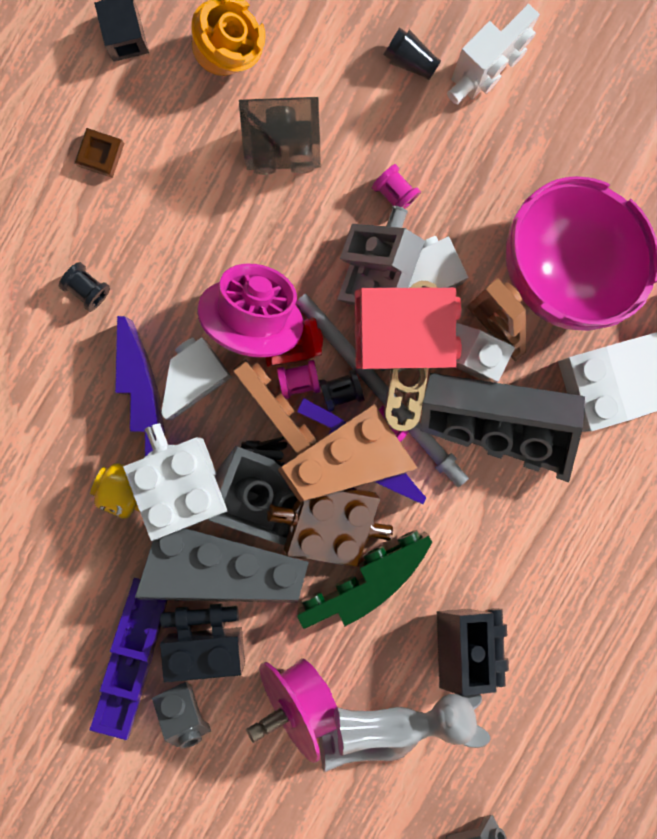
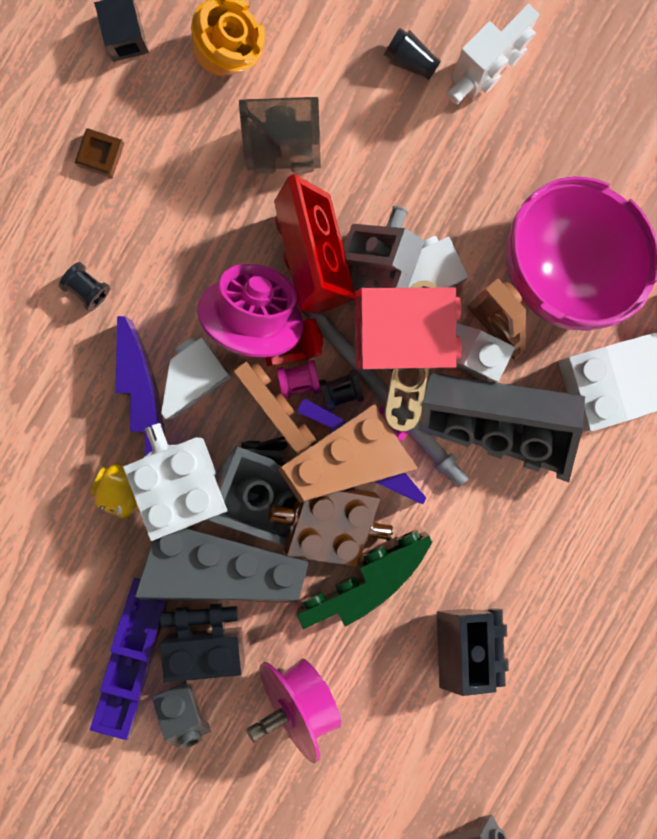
(313, 246): none -> red slope
(396, 188): dark pink bush -> none
(397, 730): light grey animal -> none

